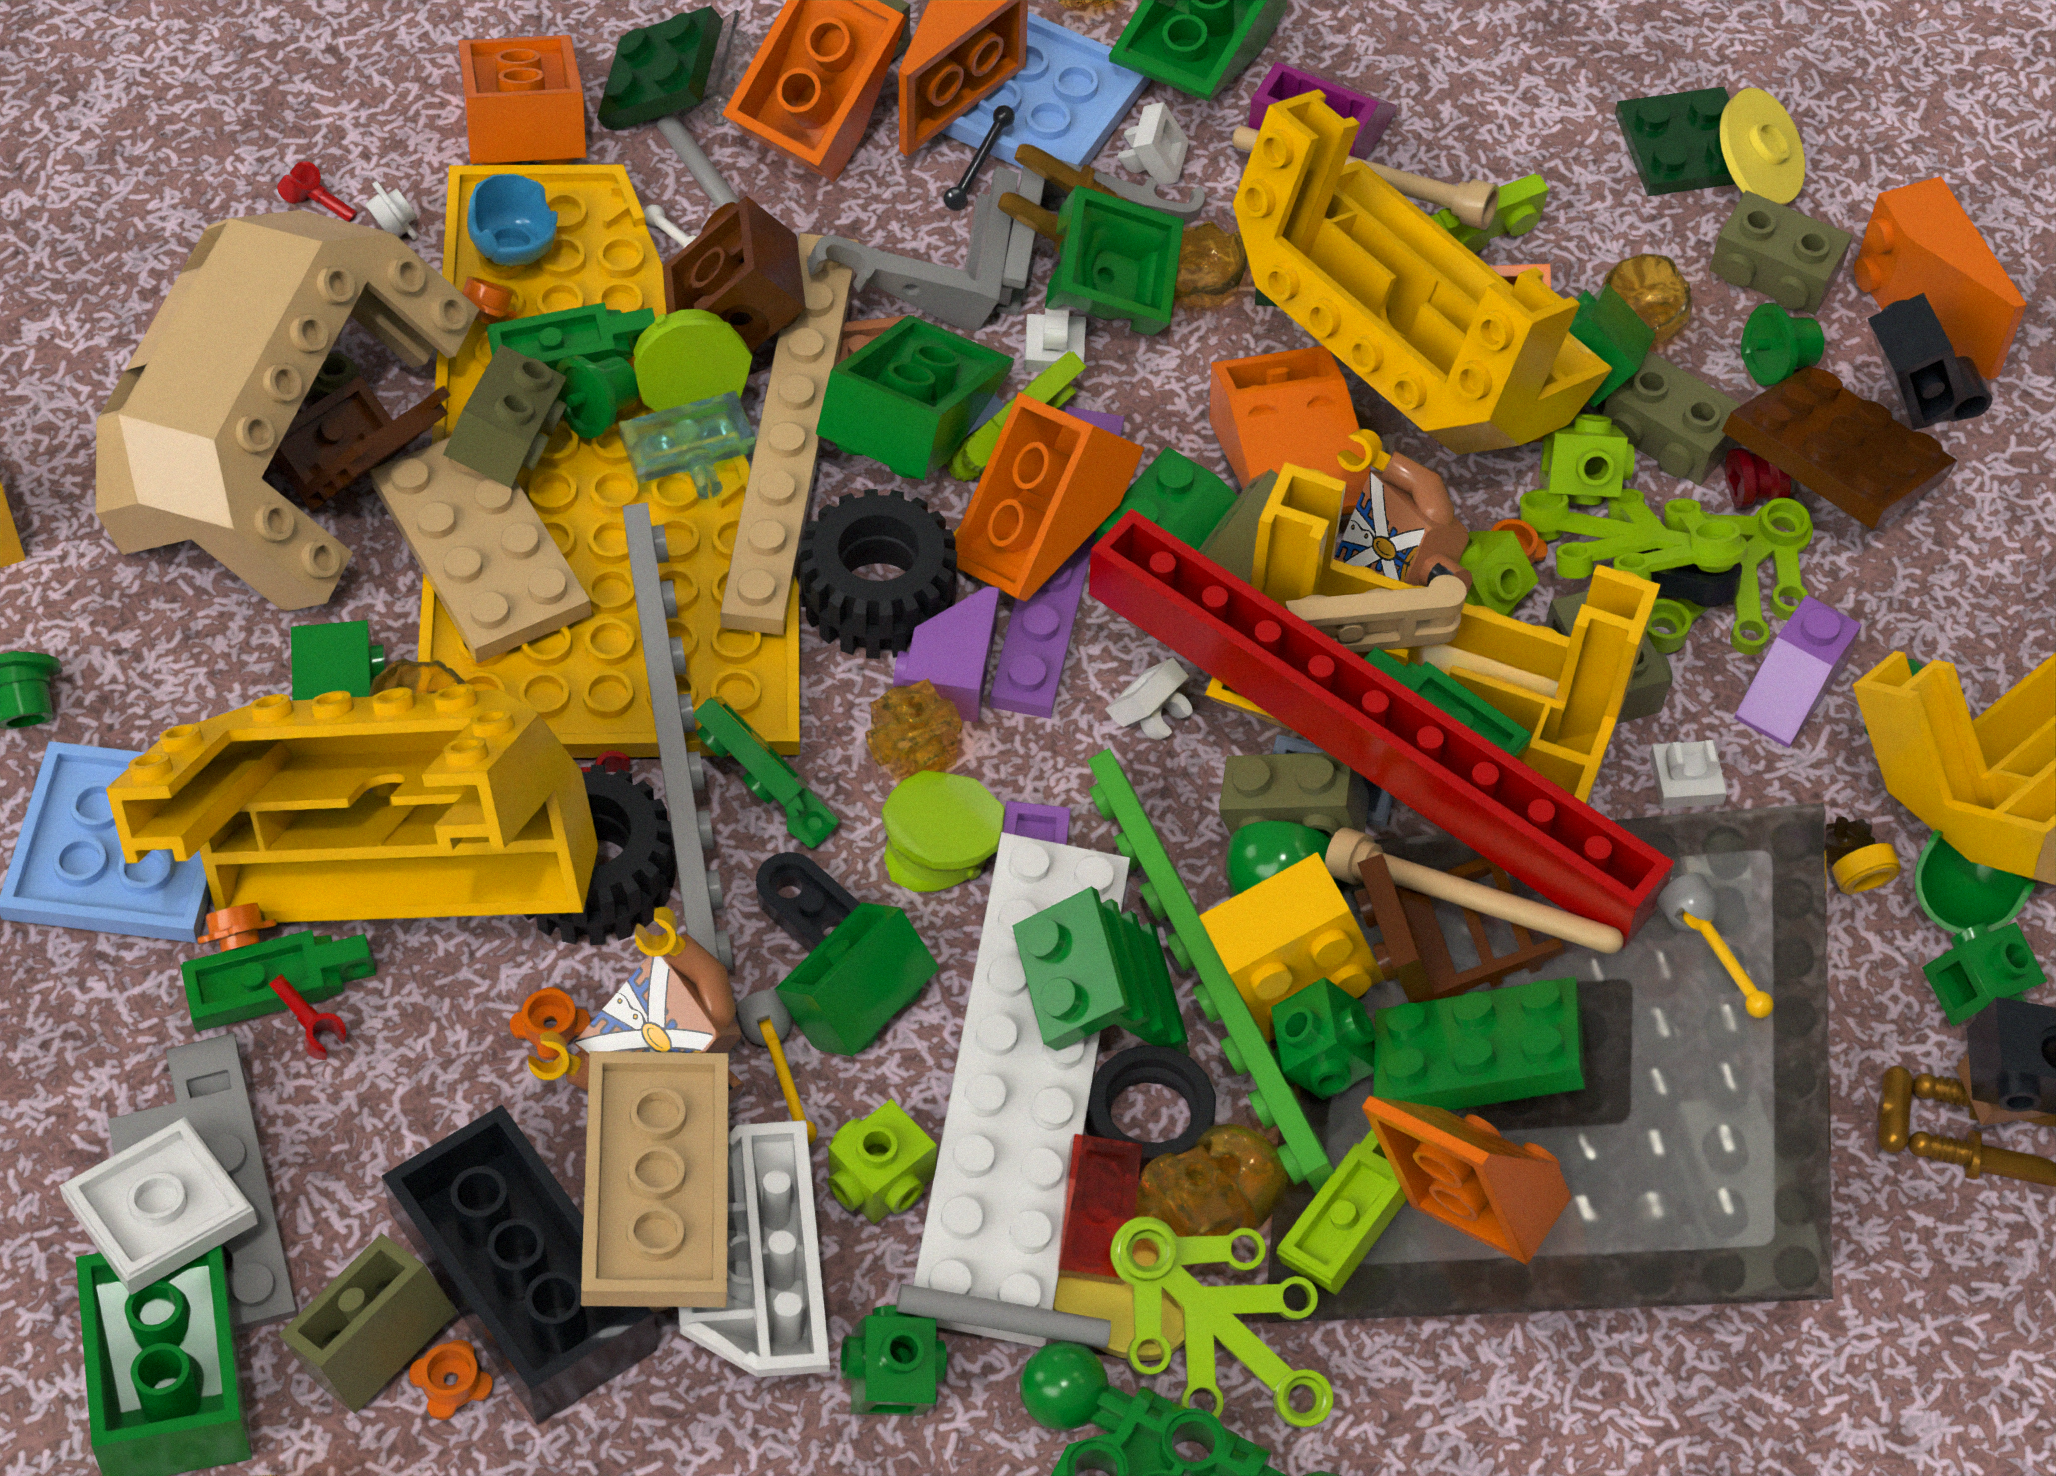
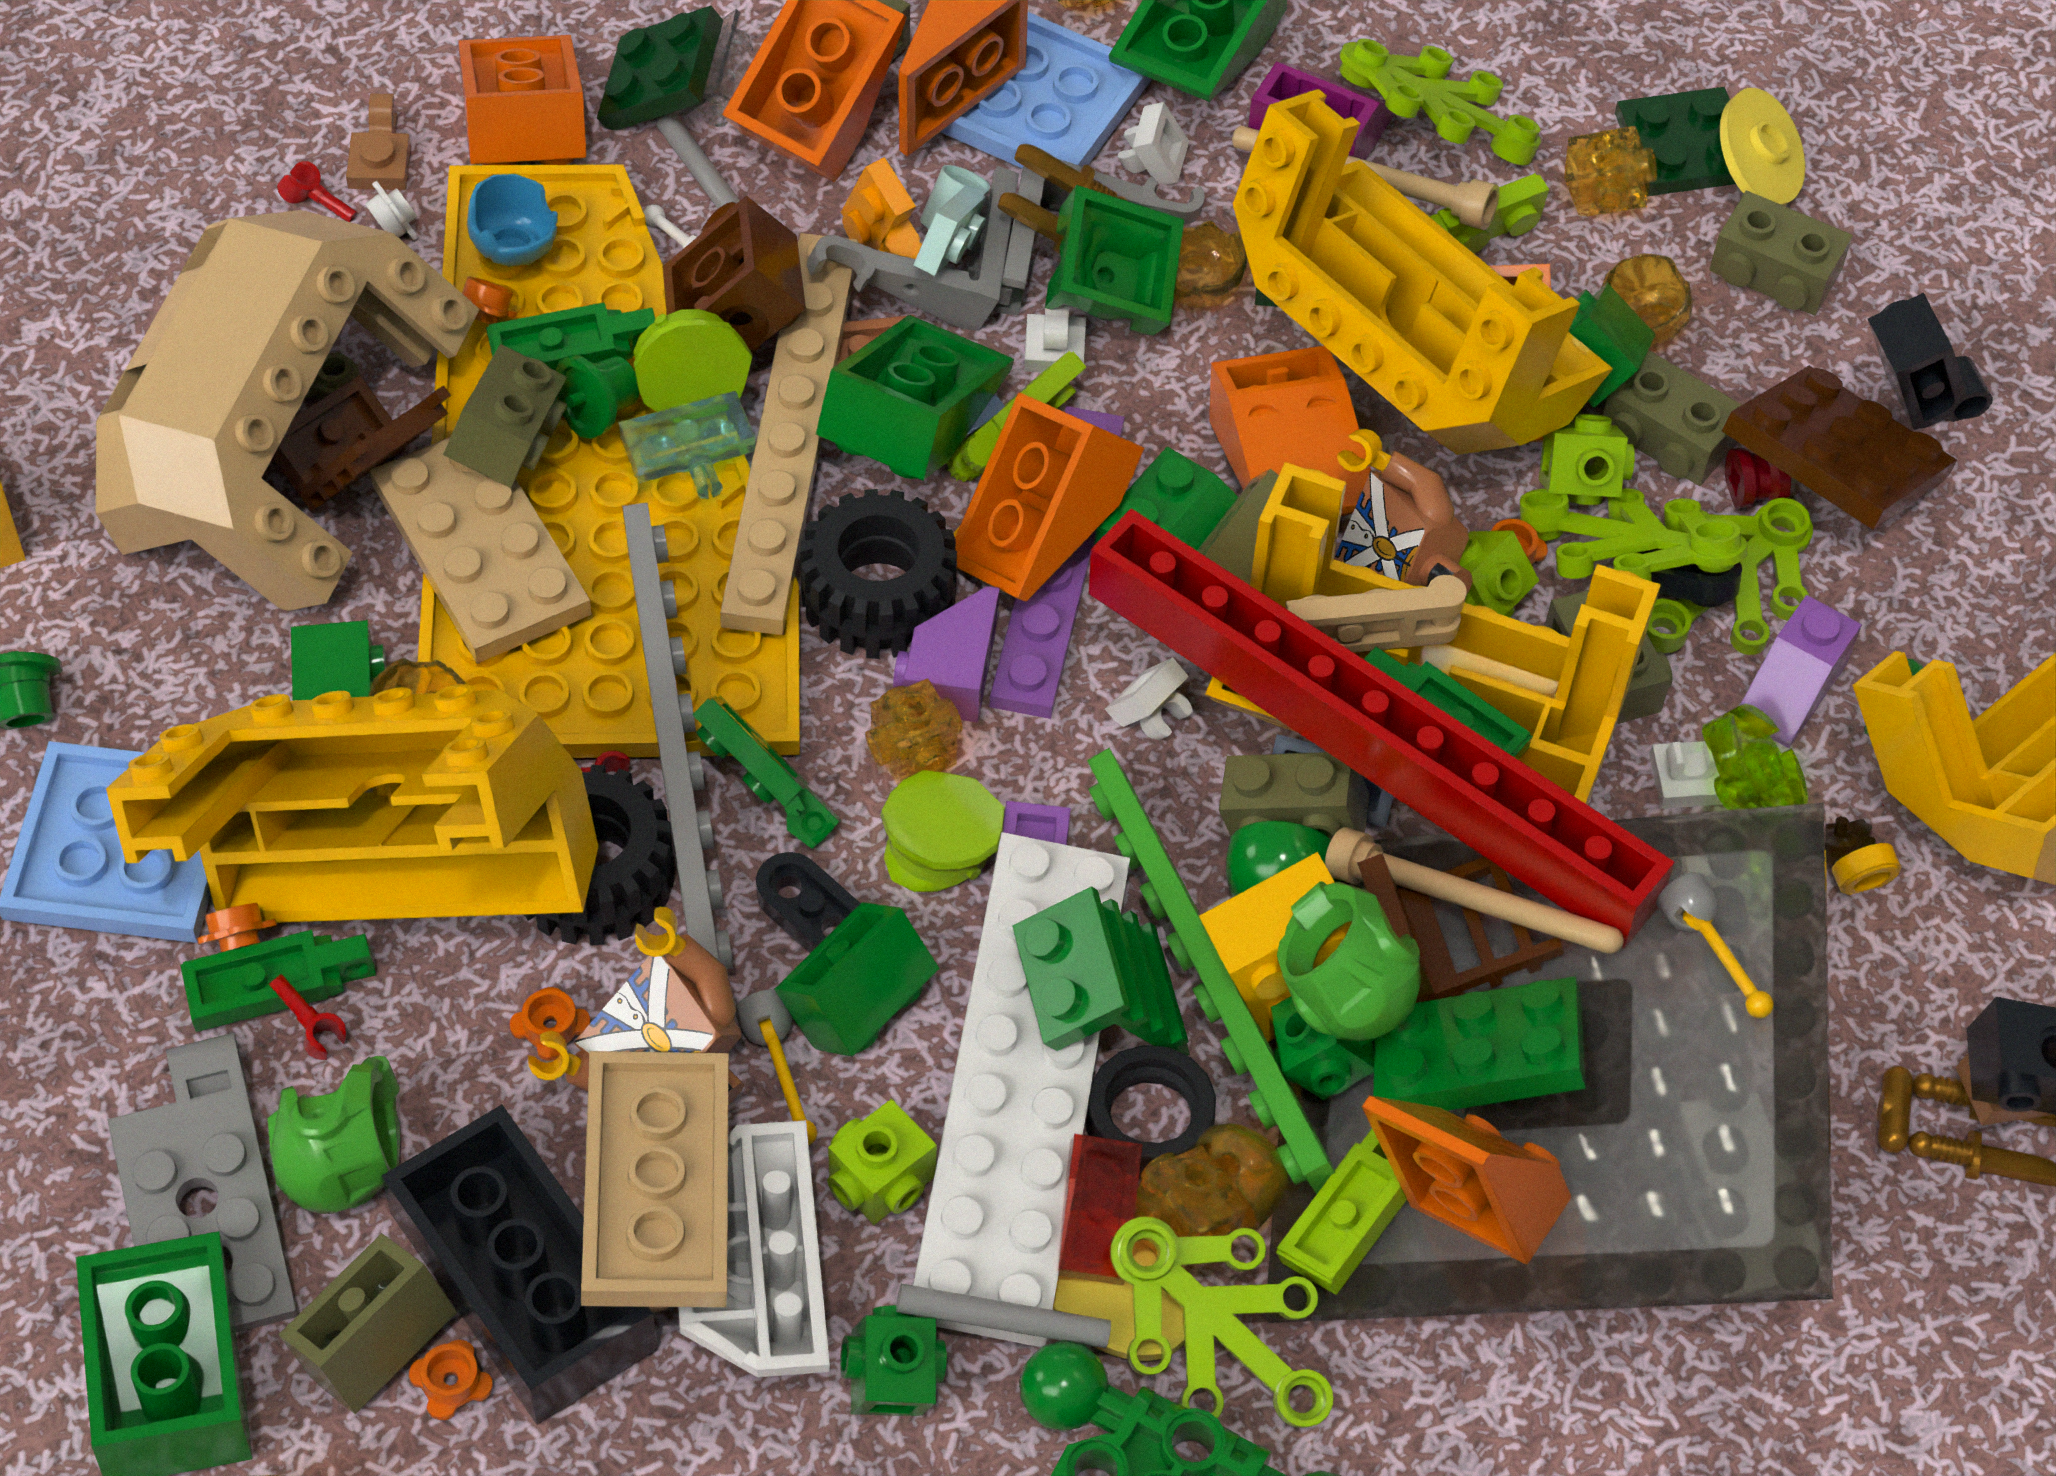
(158, 1205): white tile -> none
(337, 1144): none -> bright green helmet
(382, 152): none -> medium nougat plate
(880, 212): none -> light orange hinge
(952, 218): none -> light aqua plate
(956, 197): black hinge -> none
(1366, 981): none -> bright green helmet
(1444, 101): none -> lime plant
(1609, 171): none -> clear yellow brick
(1750, 762): none -> clear neon green plate
(1779, 344): green piece -> none
(1929, 246): orange slope -> none
(1966, 893): green helmet -> none
(1995, 964): green brick -> none

